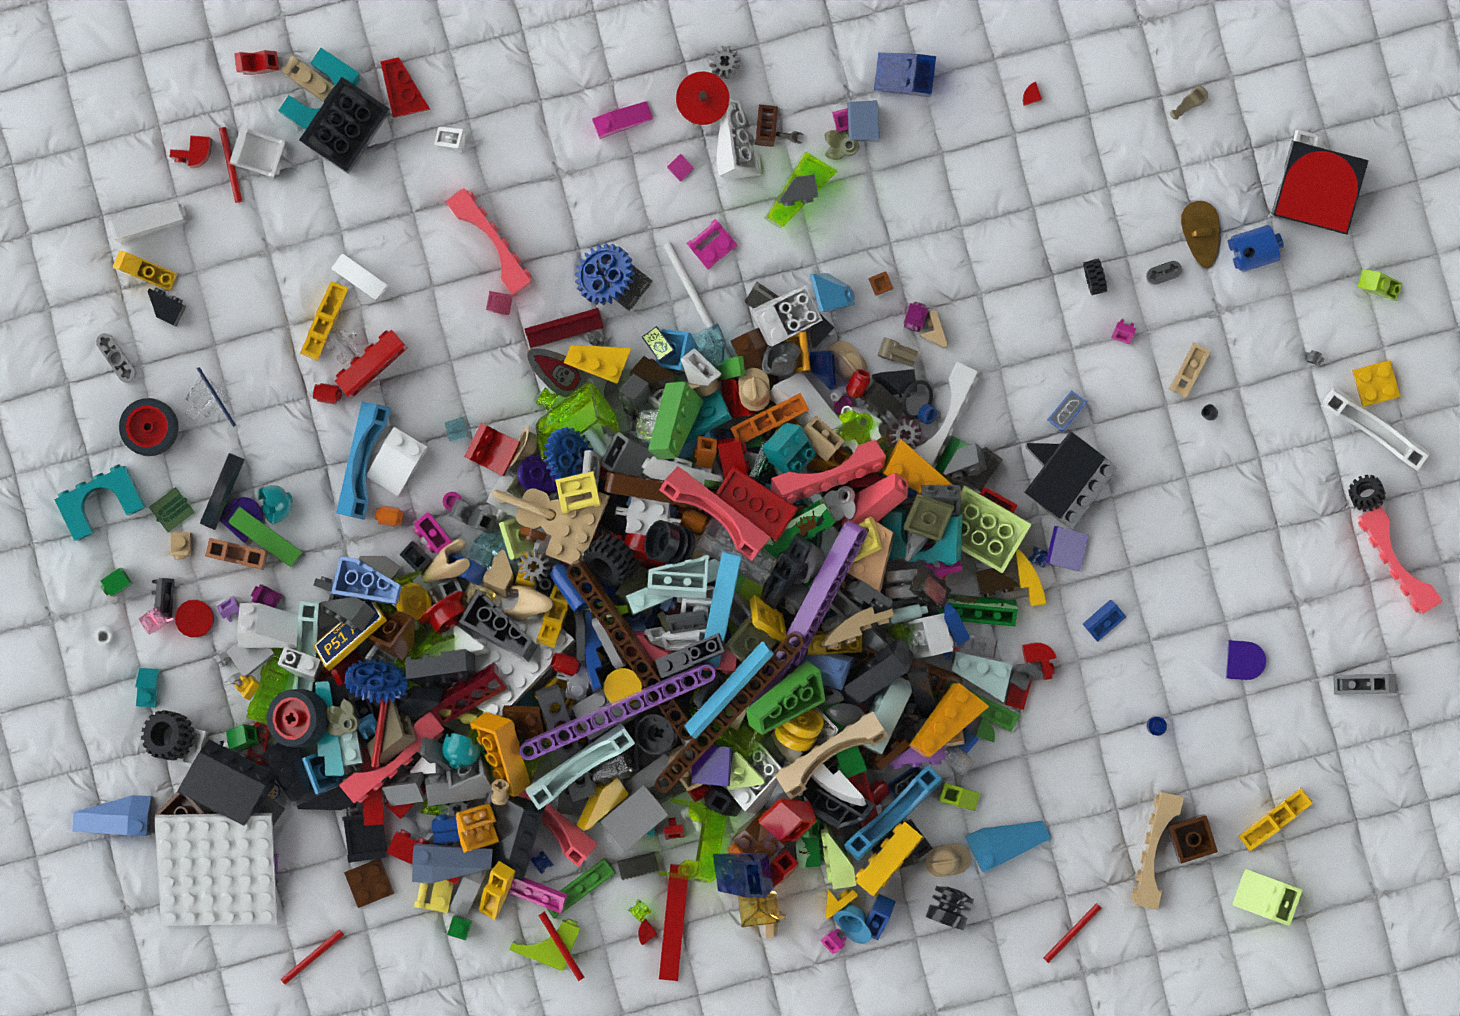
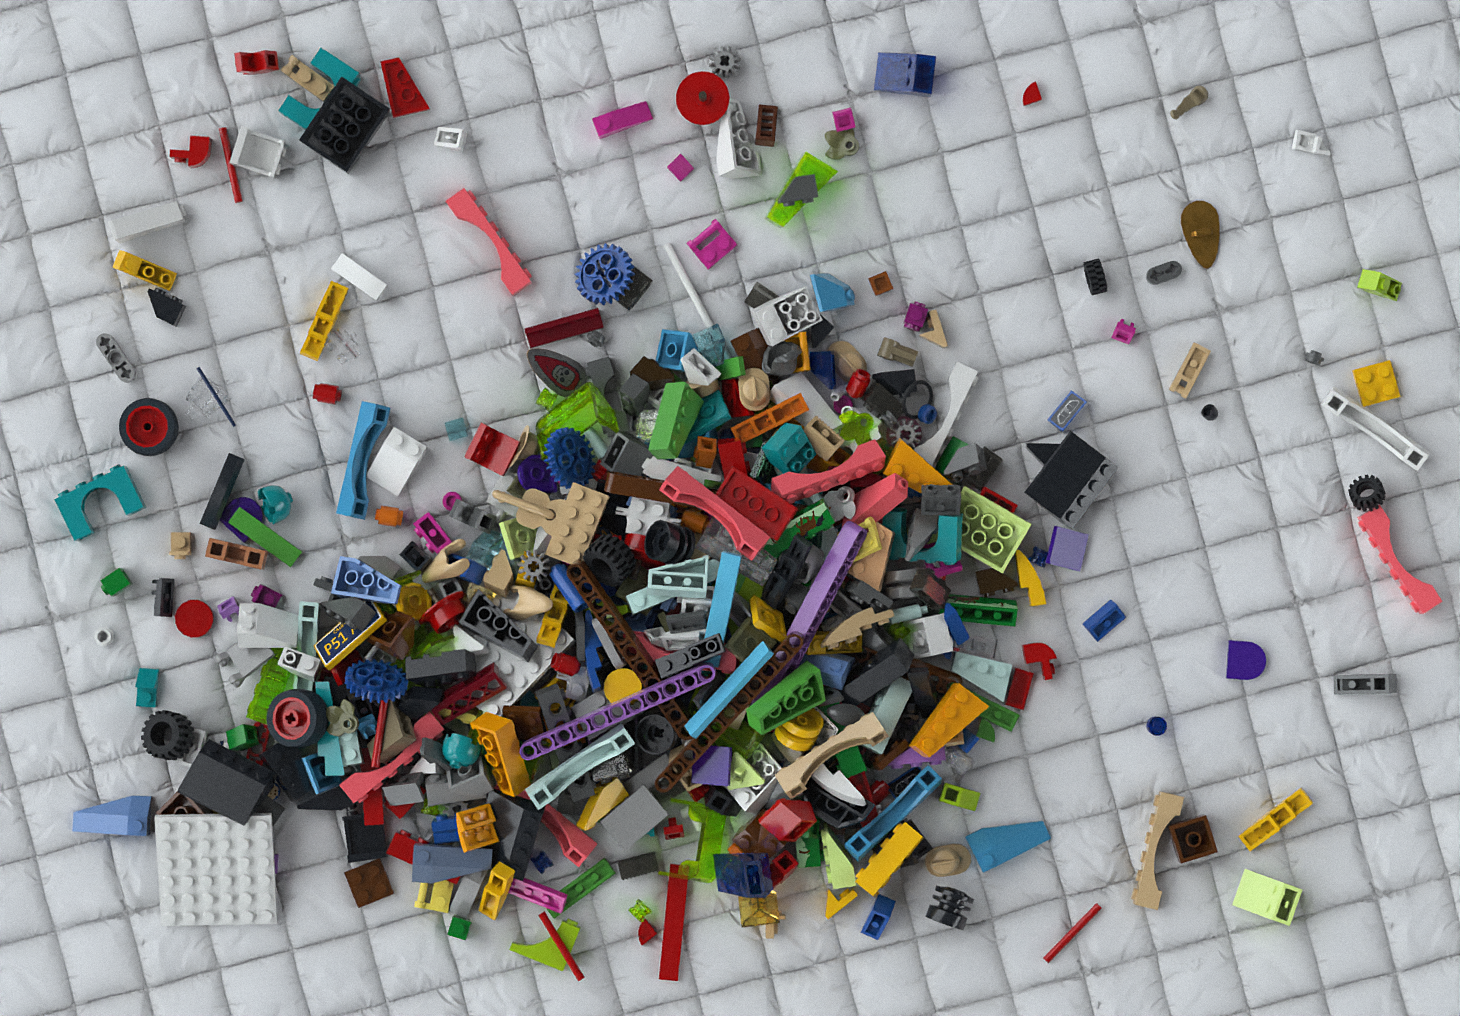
(154, 620): clear pink panel -> none
(171, 509): clear green piece -> none
(248, 687): yellow tile -> none
(311, 957): red bar -> none
(371, 364): red slope -> none
(499, 303): clear pink panel -> none
(500, 794): tan bush -> none
(532, 534): dark orange plate -> none
(576, 486): light yellow plate -> none
(592, 463): white tile -> none
(598, 360): yellow wing -> none
(658, 345): tile -> none
(792, 136): dark brown hand -> none
(833, 942): dark pink tile -> none
(853, 924): dark azure piece -> none
(863, 121): sand blue slope -> none
(928, 517): olive tile -> none
(1024, 674): dark grey bracket -> none
(1262, 247): blue cylinder -> none
(1319, 187): red tile -> none

